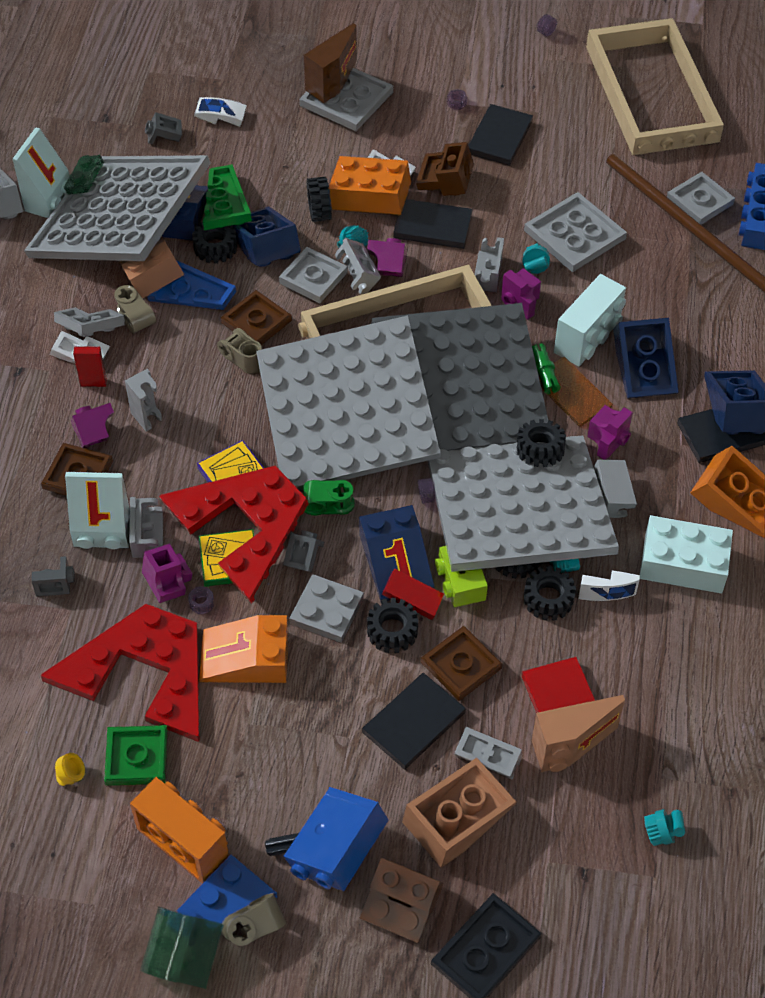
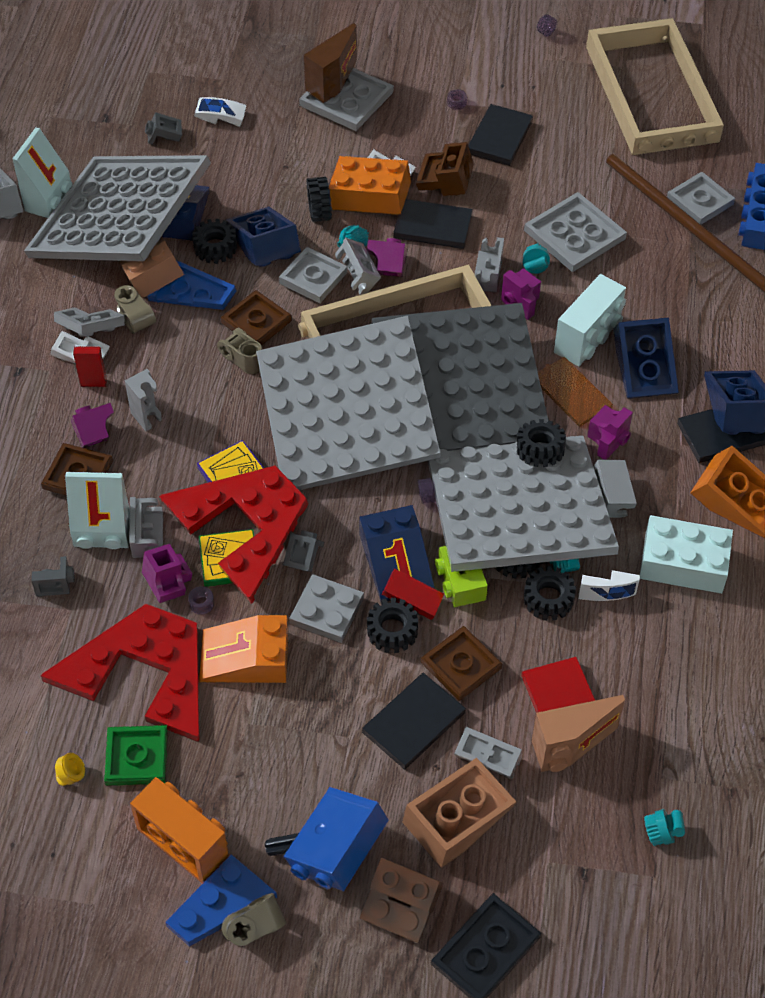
(84, 174): clear green plate -> none
(181, 947): clear green brick -> none
(225, 199): green wing -> none
(325, 497): green piece -> none
(545, 369): green pin -> none

